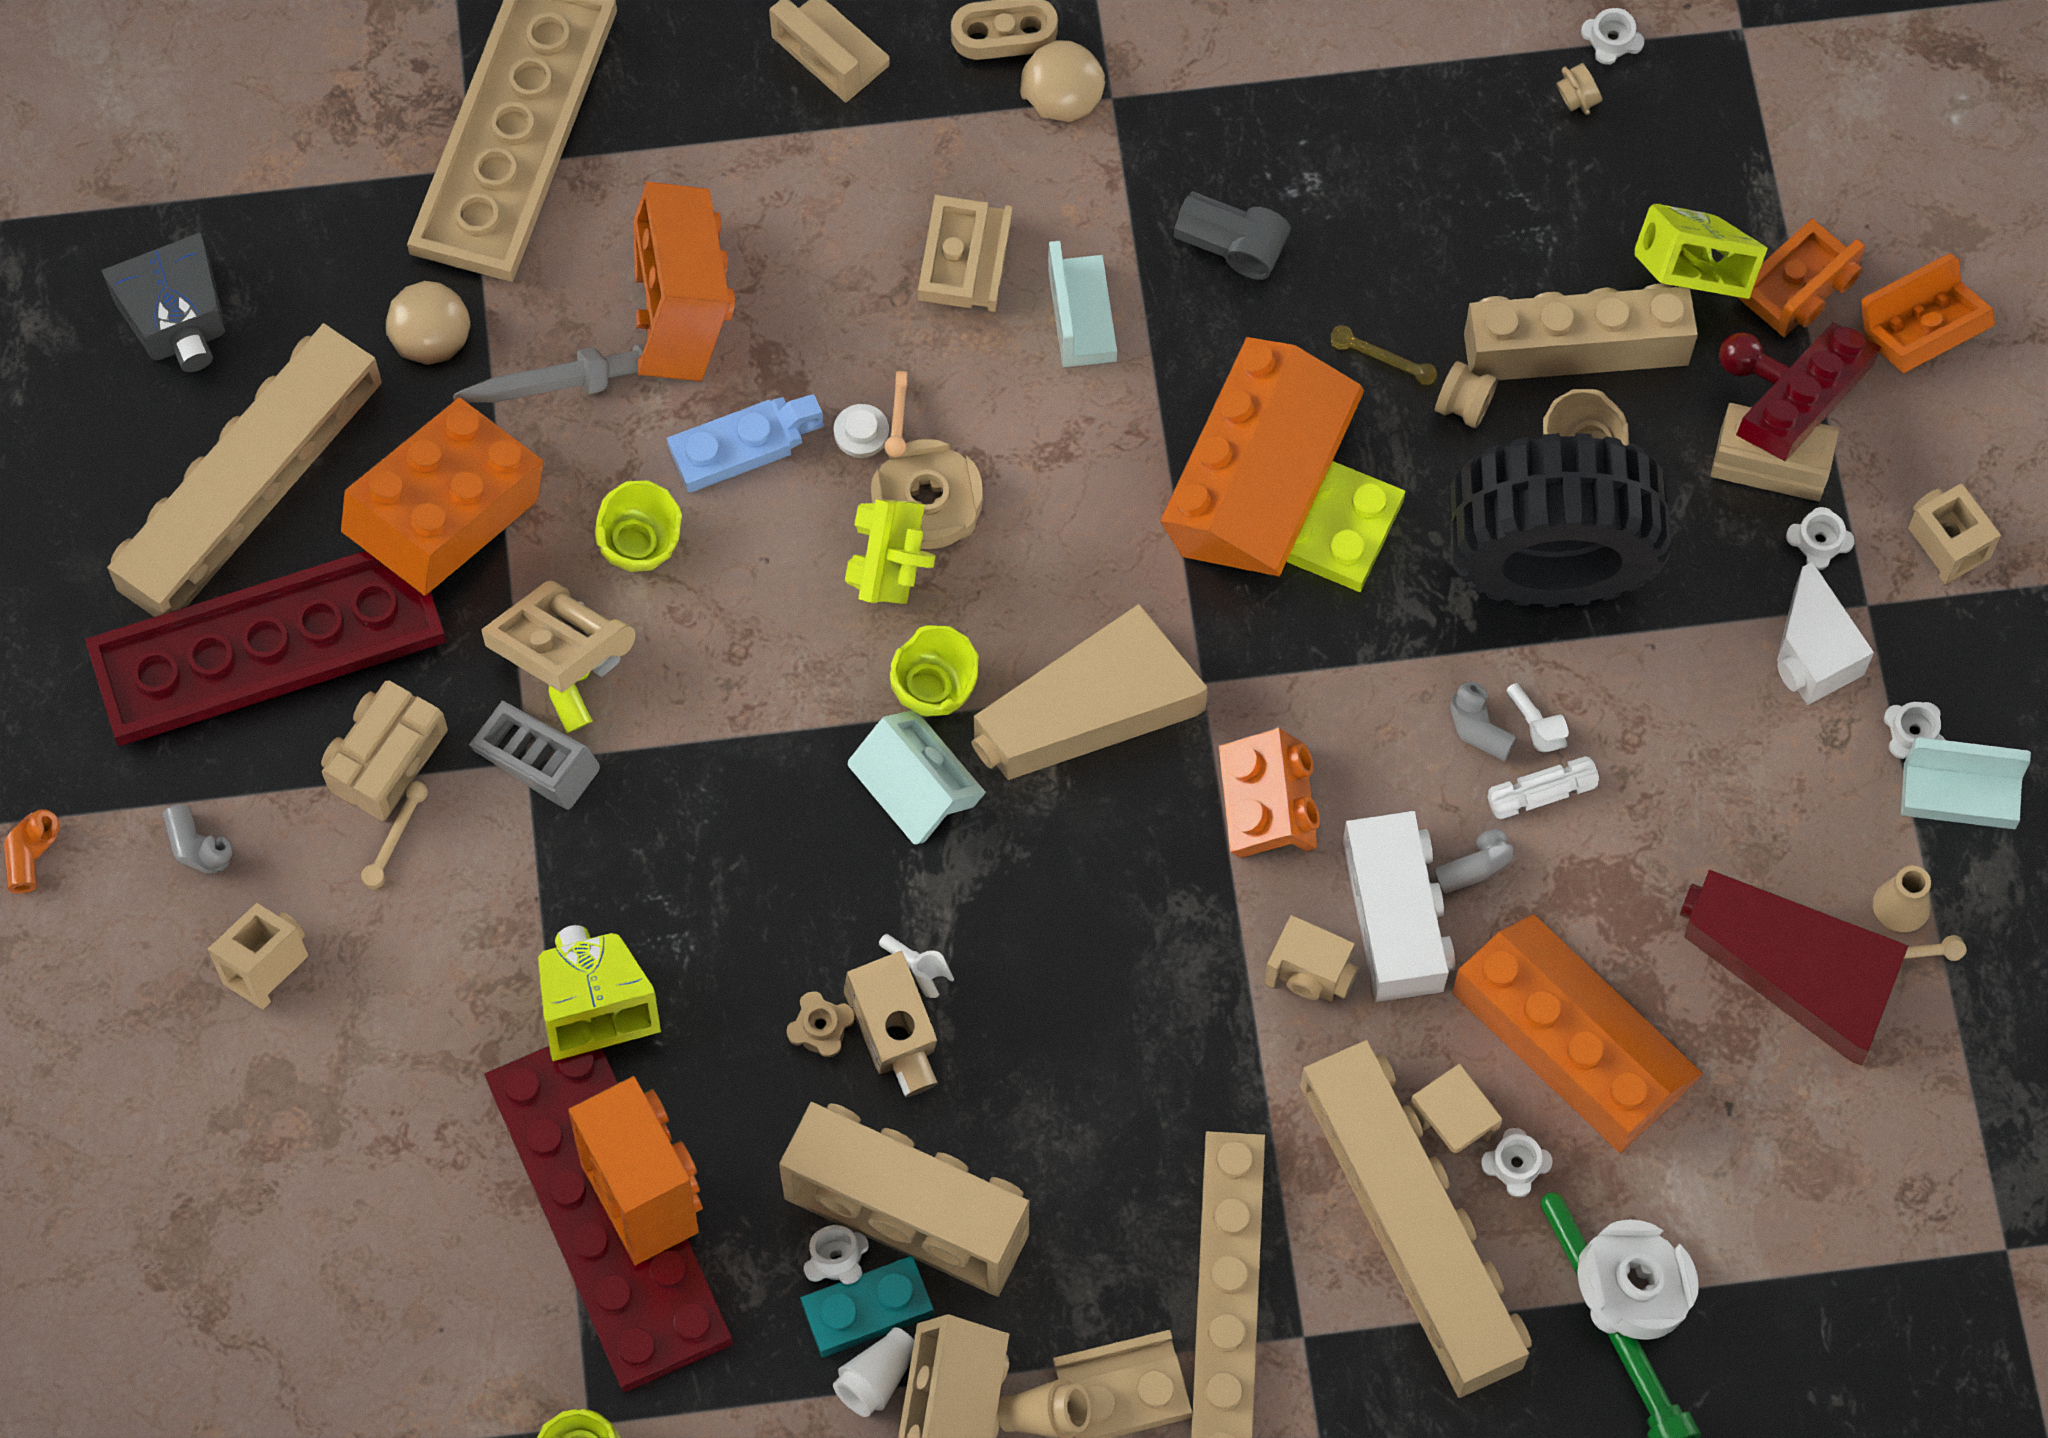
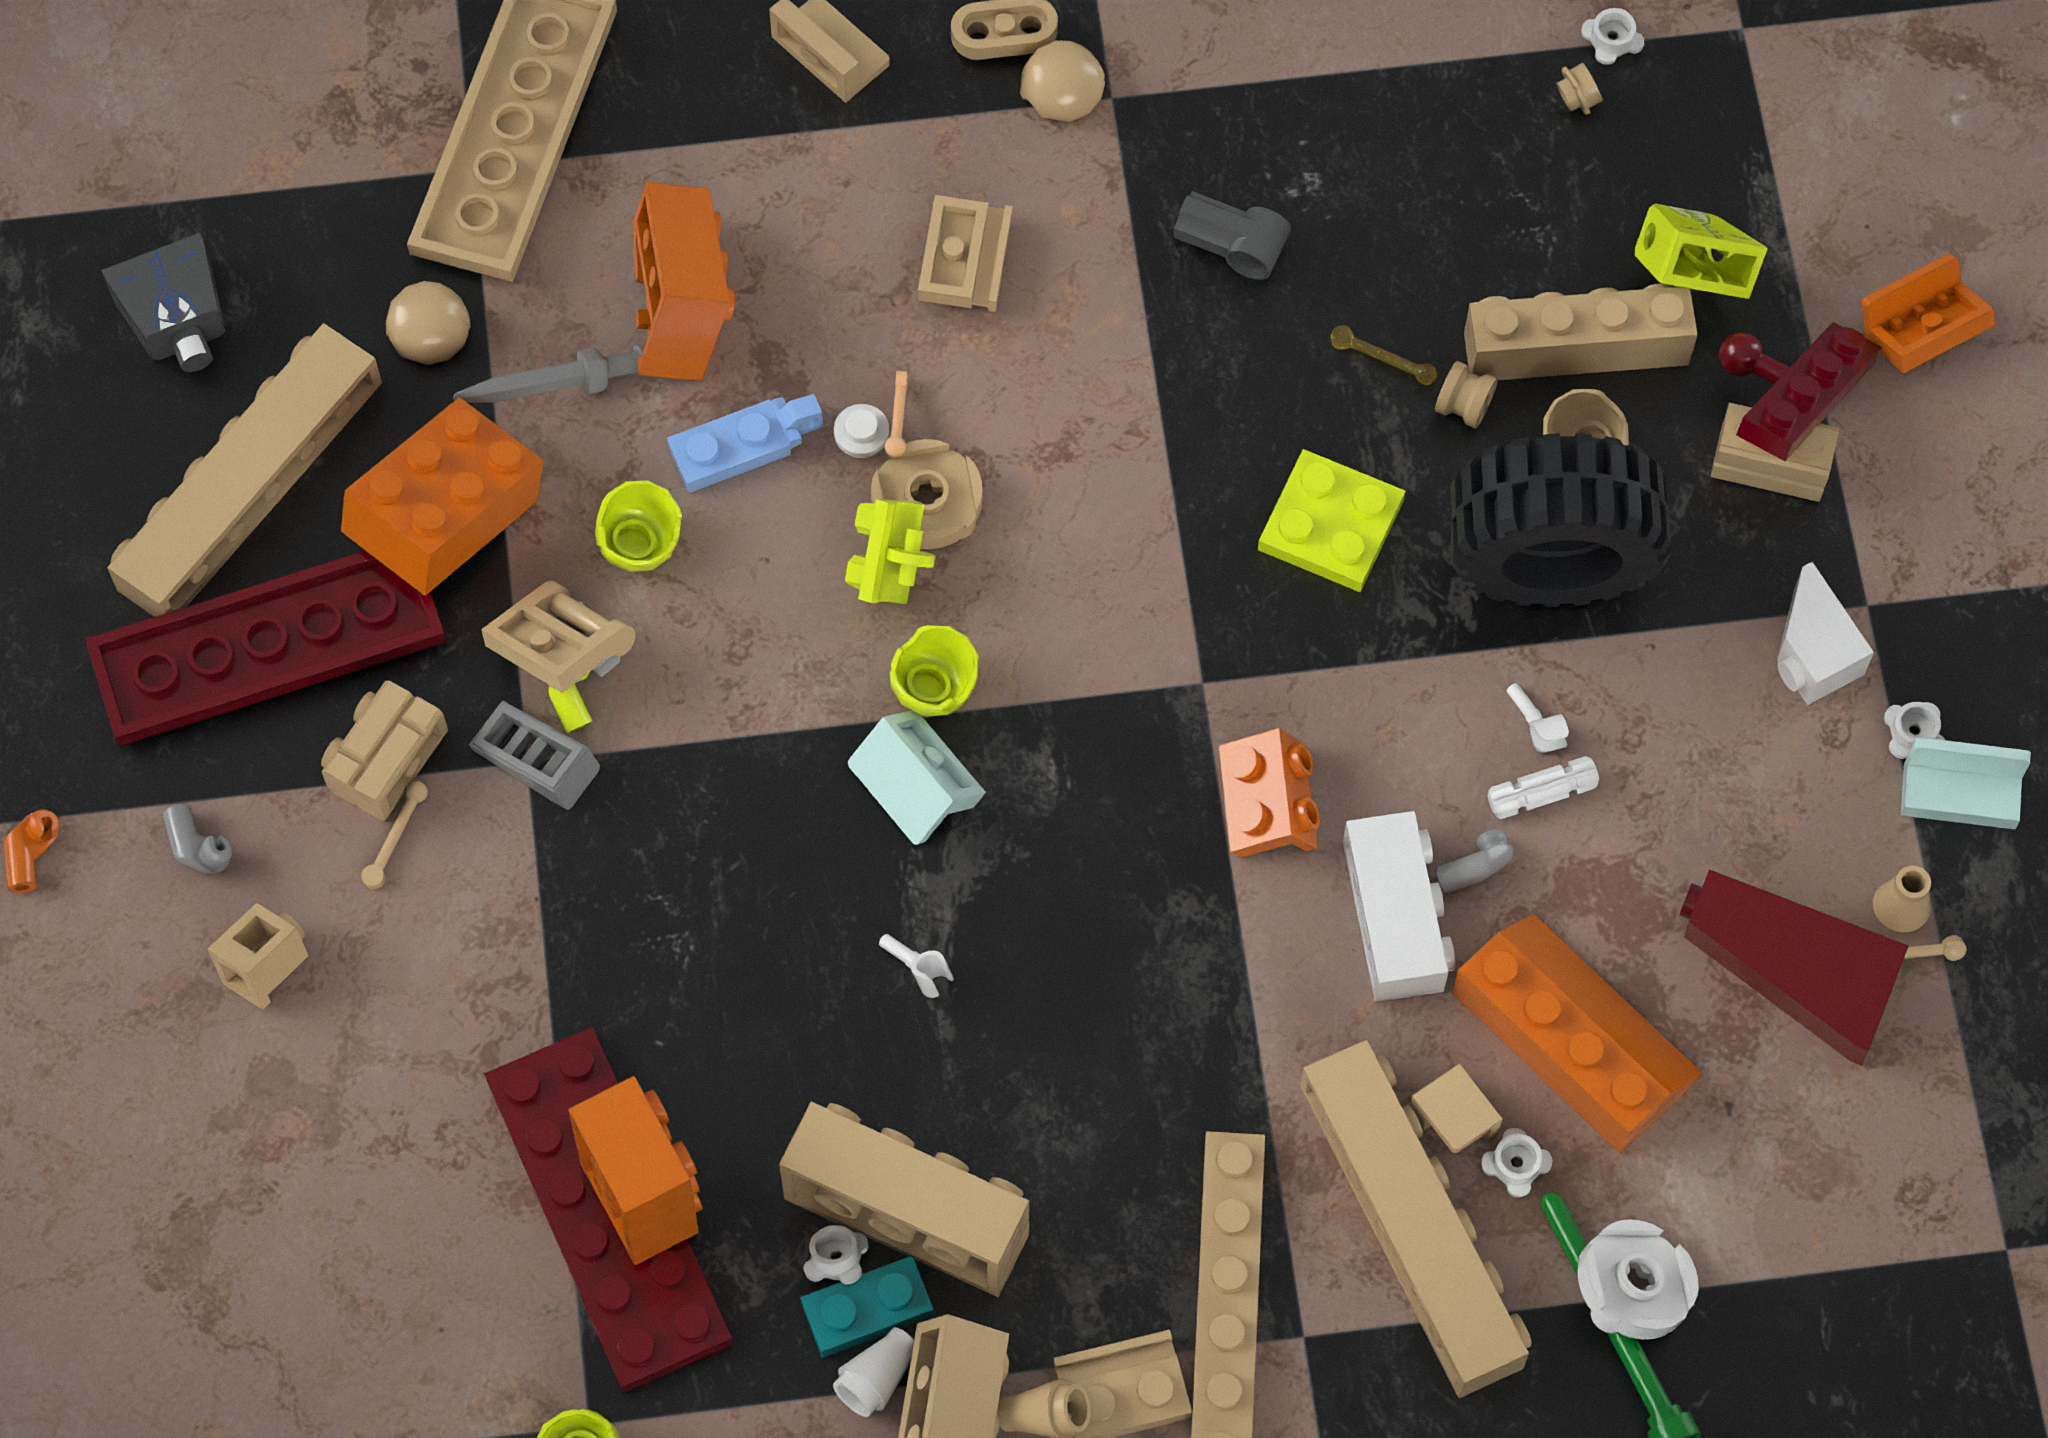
(593, 994): neon yellow torso -> none
(825, 1040): tan plate -> none
(887, 998): tan torso -> none
(1081, 308): light aqua panel -> none
(1091, 697): tan slope -> none
(1261, 458): orange slope -> none
(1312, 962): tan brick -> none
(1473, 722): light grey arm -> none
(1802, 276): orange bracket -> none
(1821, 522): white plate -> none
(1962, 517): tan brick -> none

